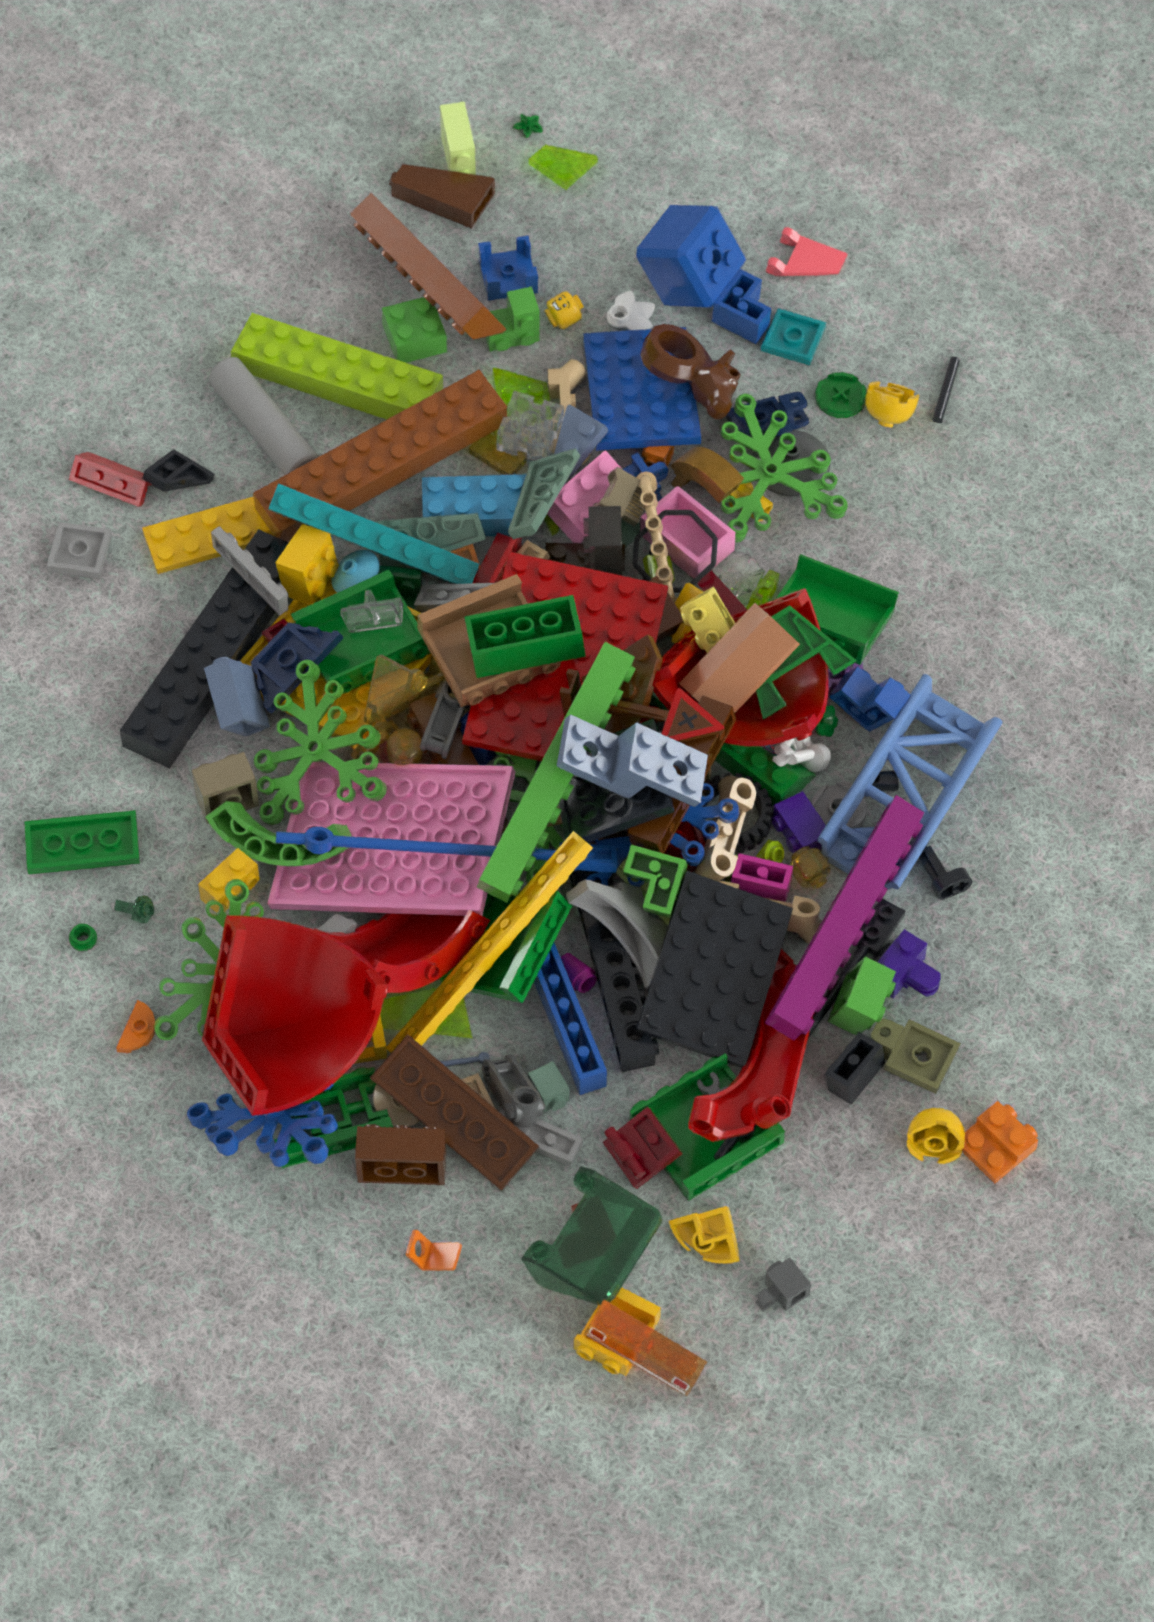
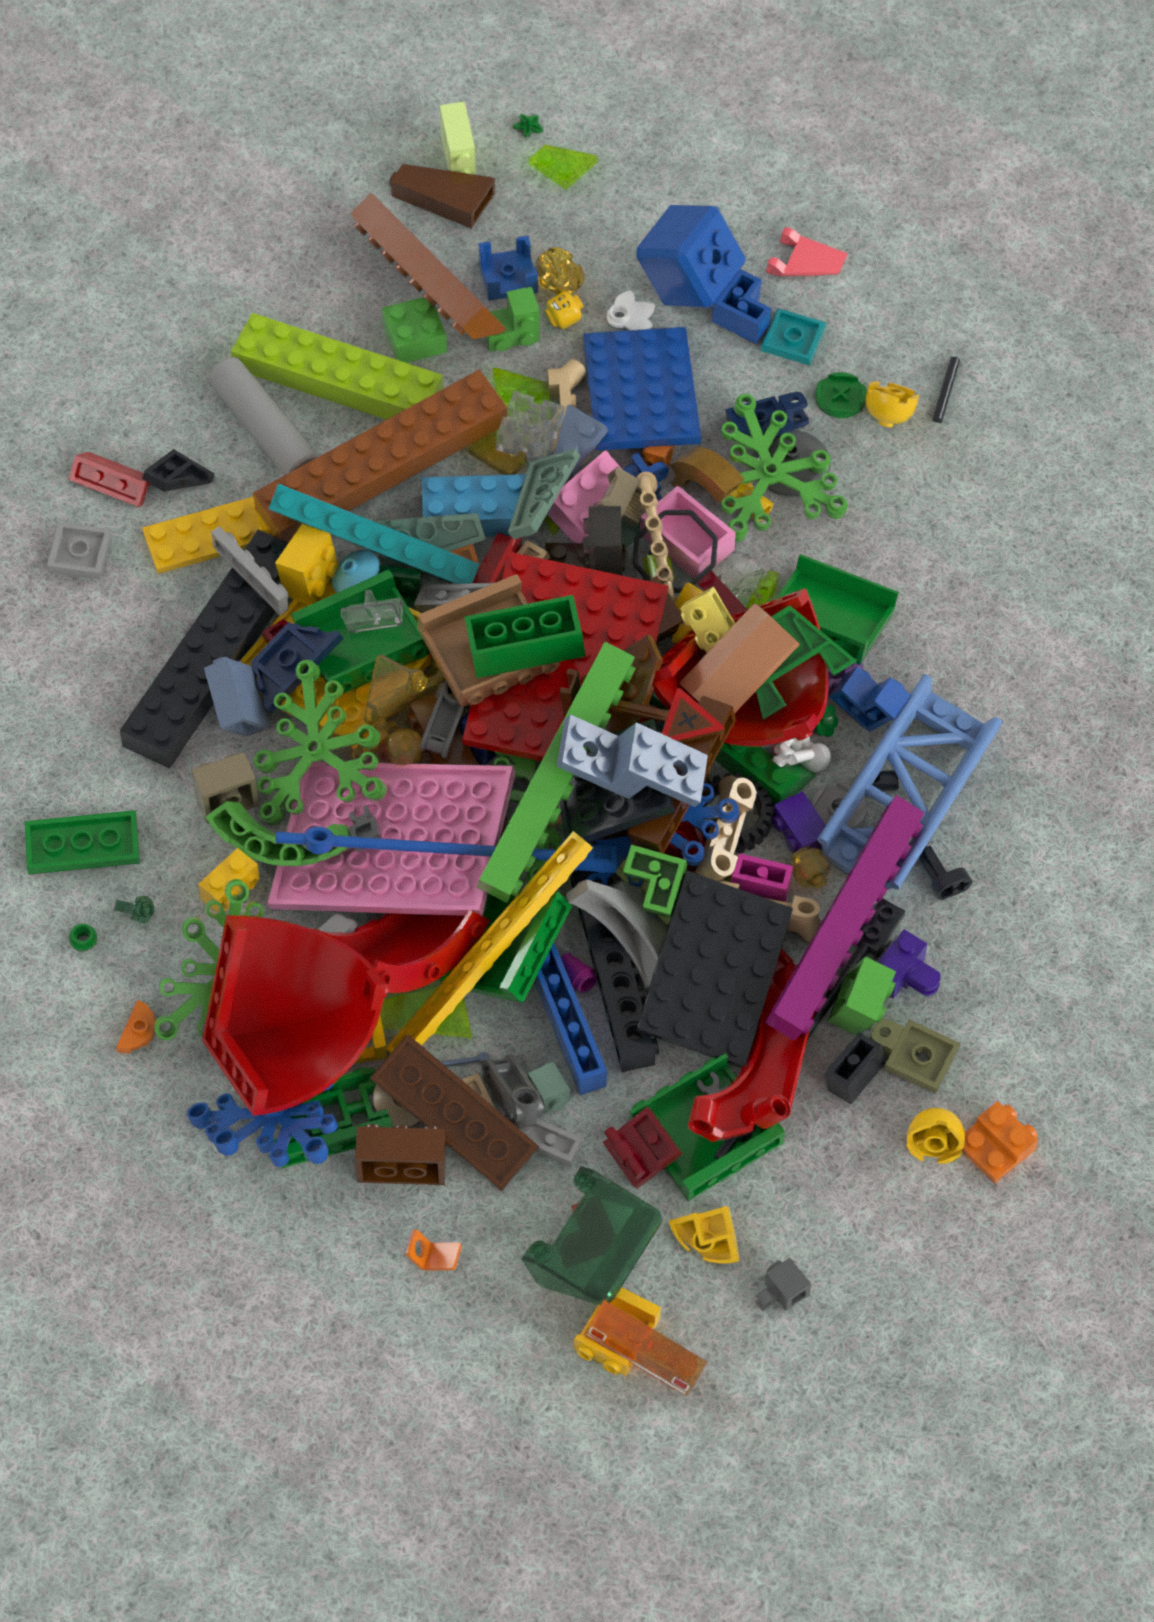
(364, 826): none -> dark grey plate
(569, 276): none -> clear yellow plate
(711, 380): reddish brown animal -> none
(772, 851): lime plate -> none

